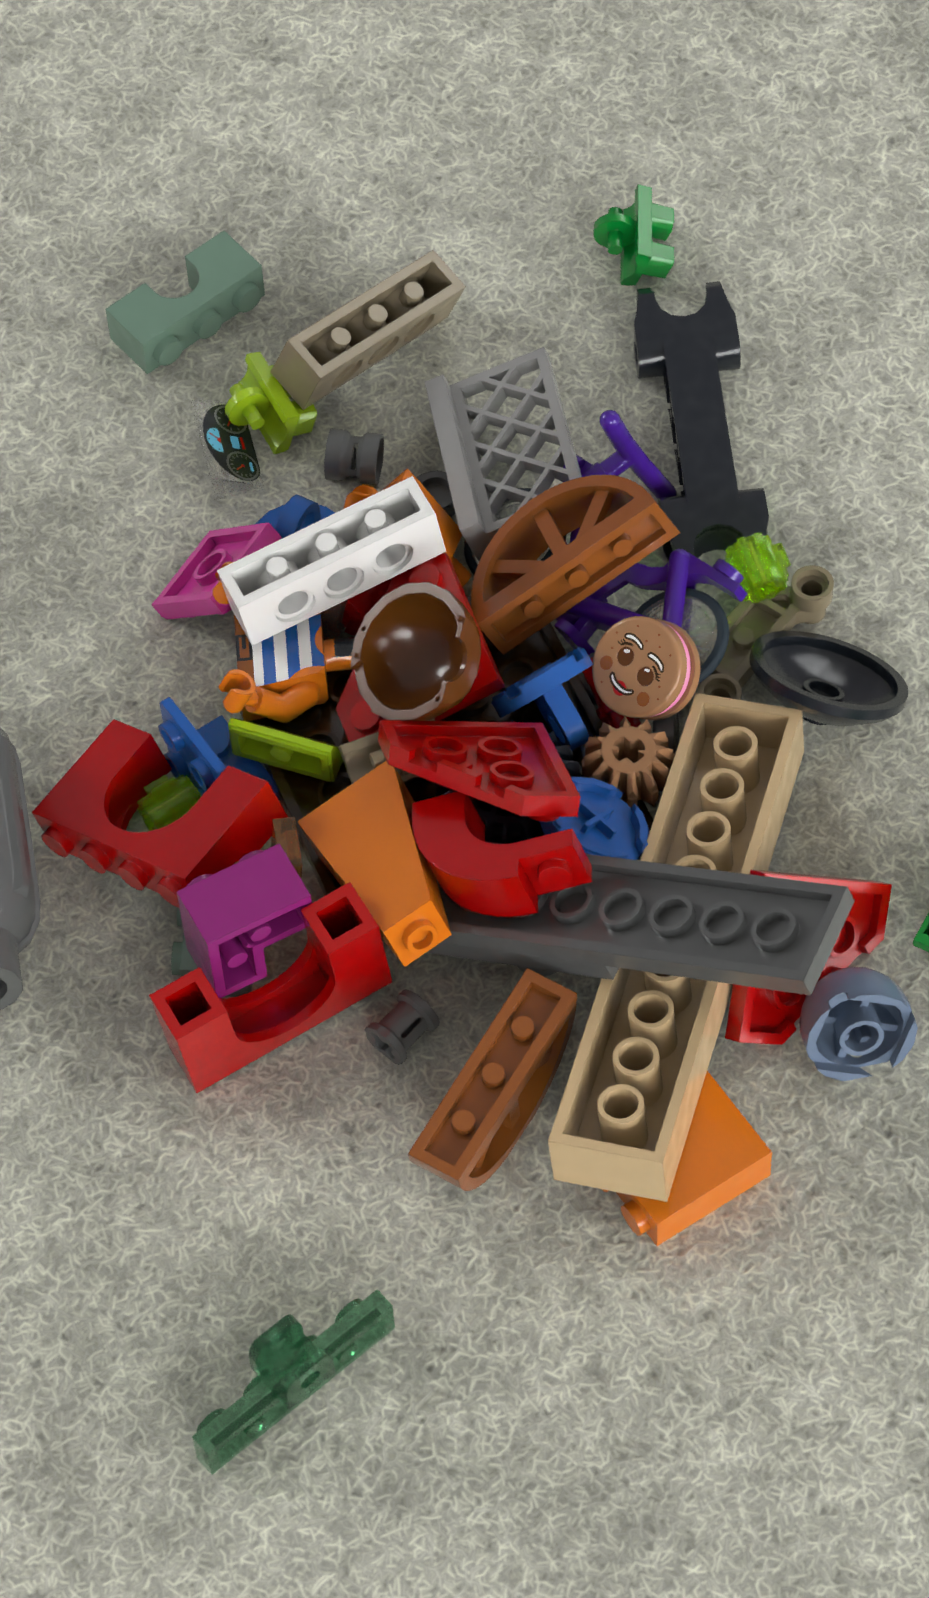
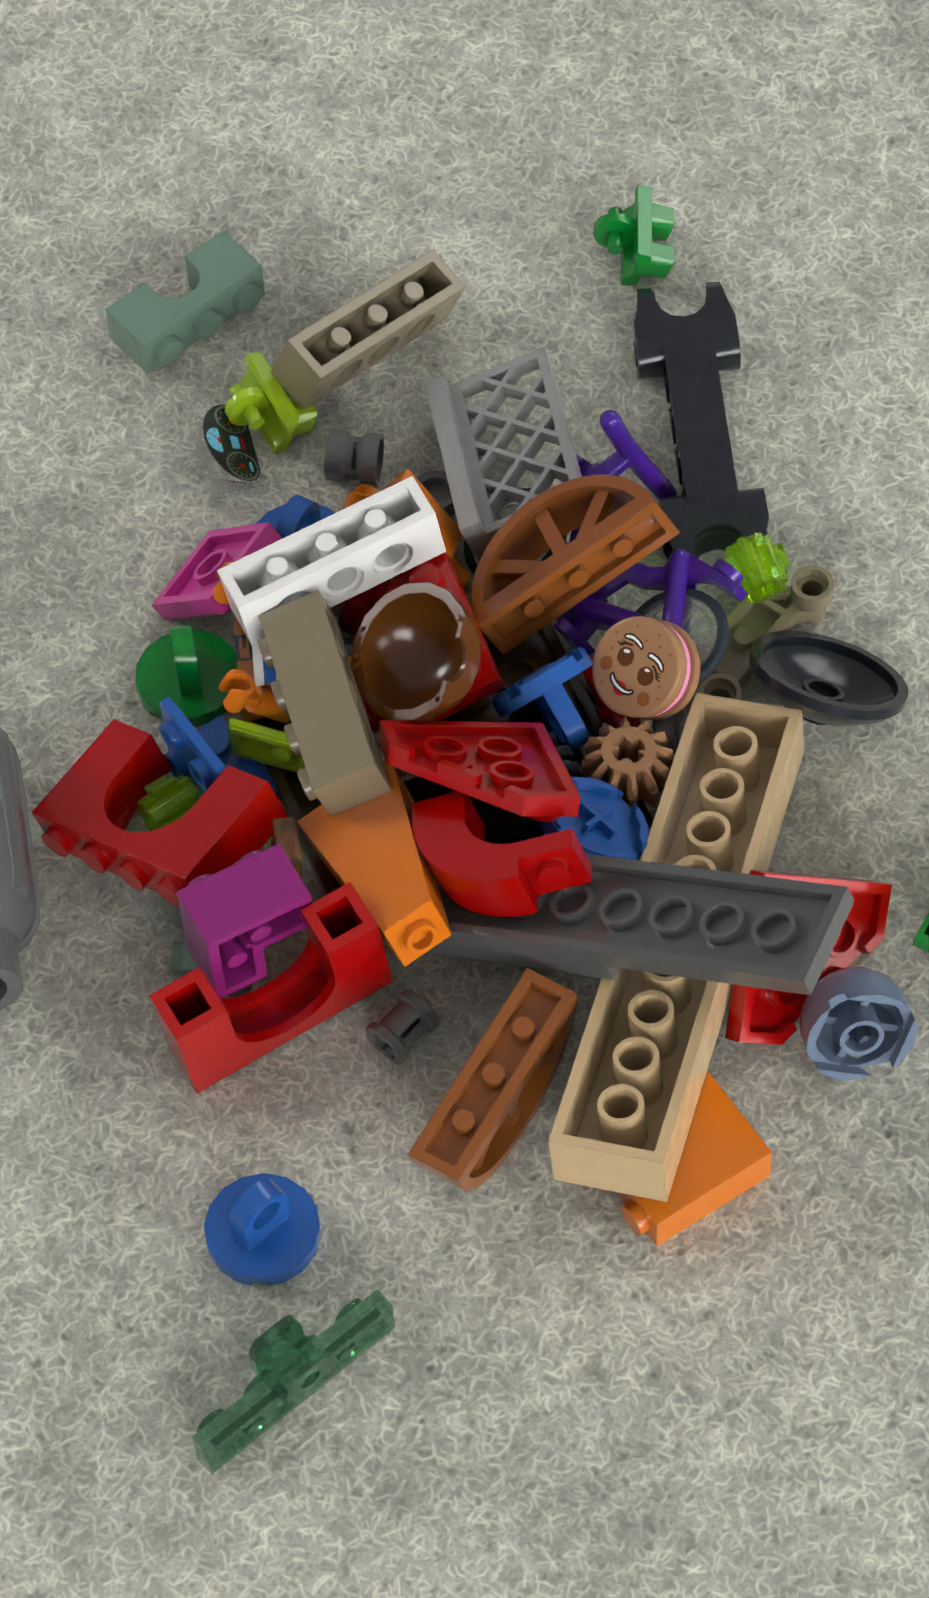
(188, 670): none -> green tile
(262, 1229): none -> blue tile
(323, 704): none -> dark tan brick

